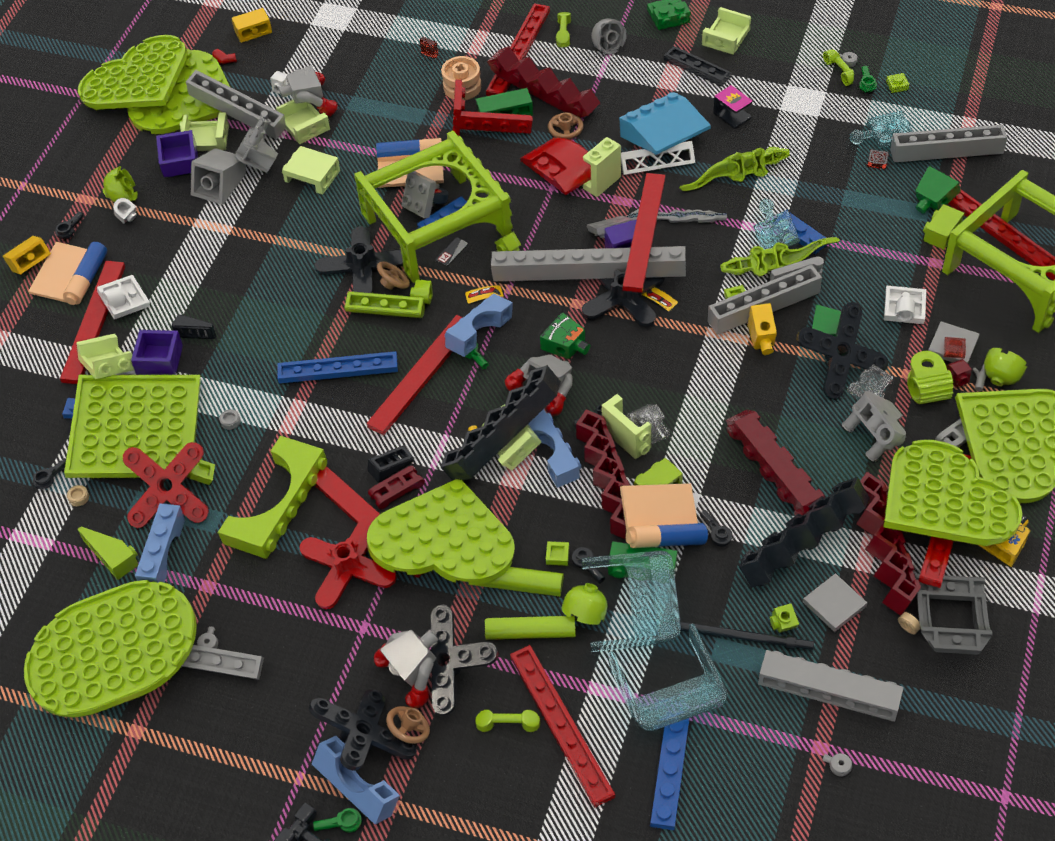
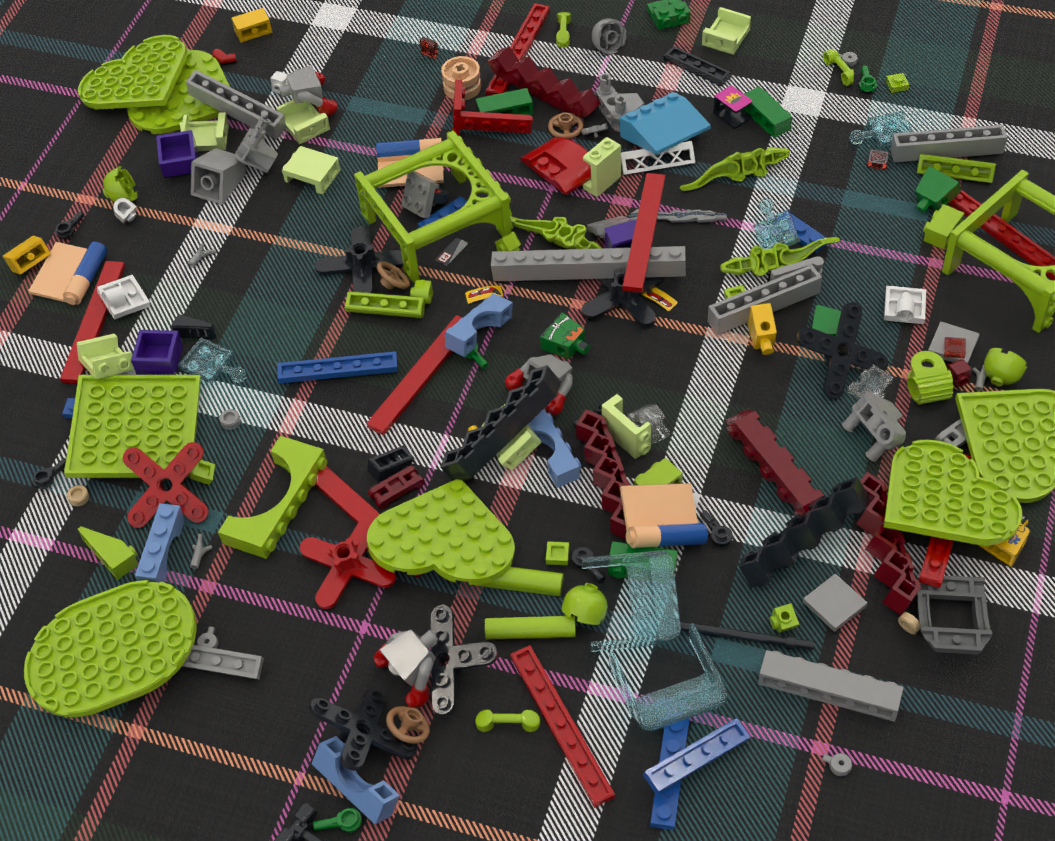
(199, 255): none -> light grey bar
(199, 551): none -> light grey bar
(209, 361): none -> clear light blue plate
(558, 232): none -> lime animal
(594, 129): none -> light grey piece
(613, 104): none -> light grey piece
(696, 756): none -> plate
(768, 112): none -> green brick
(958, 168): none -> lime brick

